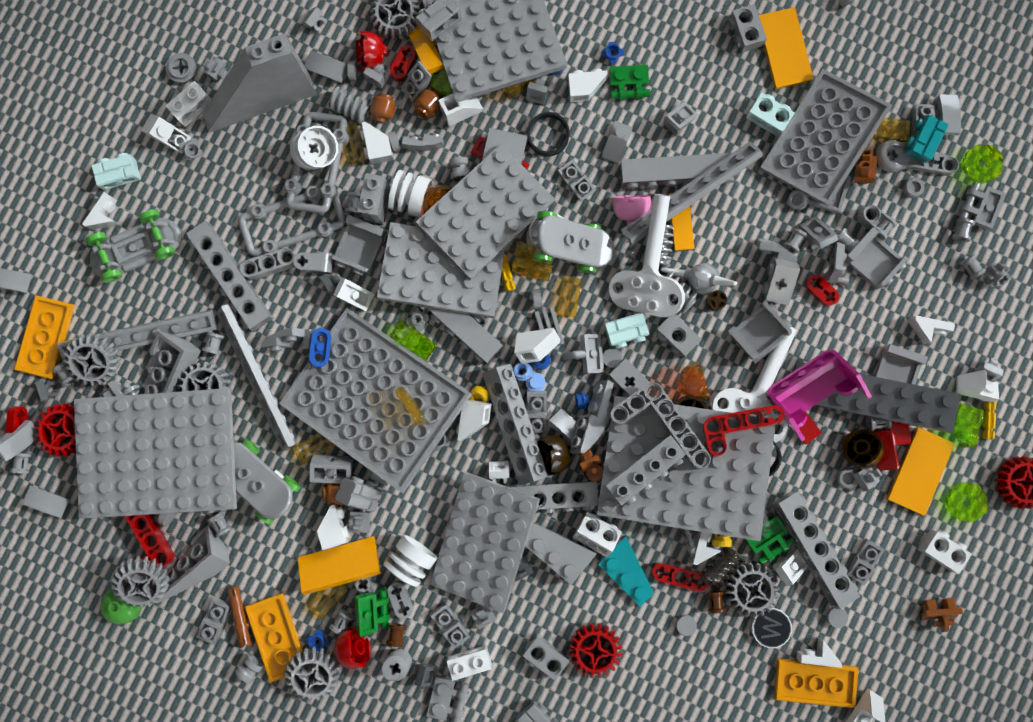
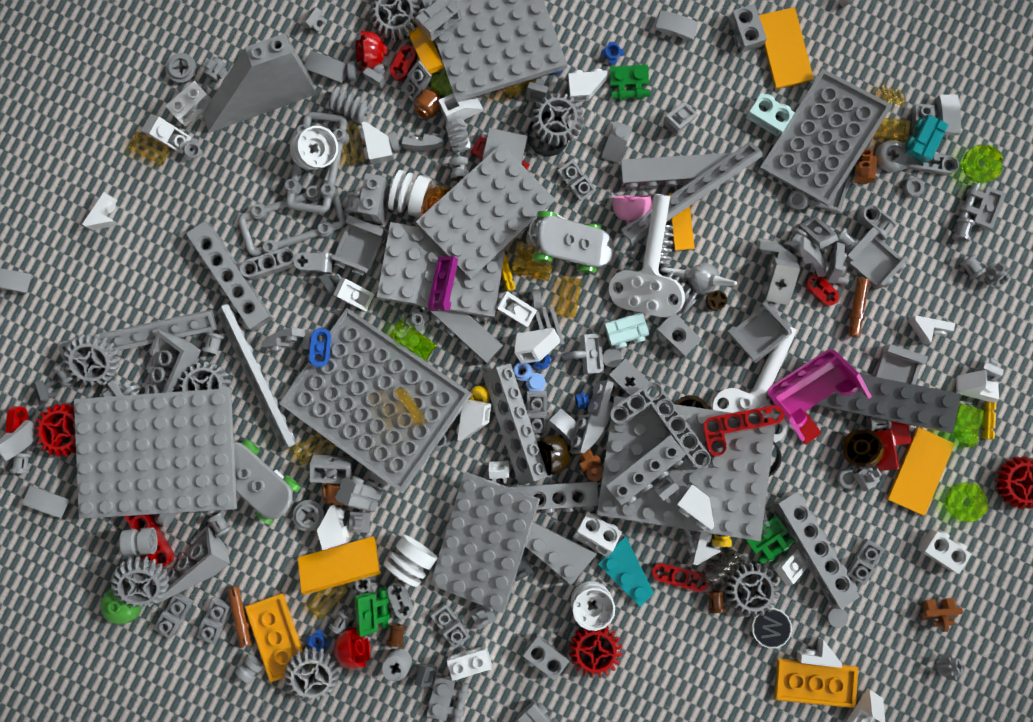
(45, 329): light orange tile -> none
(116, 171): light aqua brick -> none
(134, 247): light grey piece -> none
(134, 542): none -> light grey wheel
(135, 141): none -> clear yellow tile
(173, 615): none -> light grey slope
(299, 515): none -> light grey gear
(382, 108): dark orange head -> none
(442, 284): none -> magenta plate
(458, 135): none -> light grey gear
(516, 309): none -> white slope
(569, 108): none -> light grey gear
(591, 616): none -> white wheel
(666, 487): none -> light grey tile
(672, 23): none -> light grey slope
(686, 625): light grey tile -> none
(693, 382): clear orange cylinder -> none
(698, 506): none -> white slope
(812, 255): none -> light grey slope
(857, 315): none -> dark orange pin
(892, 96): none -> clear yellow tile
(949, 667): none -> light grey gear

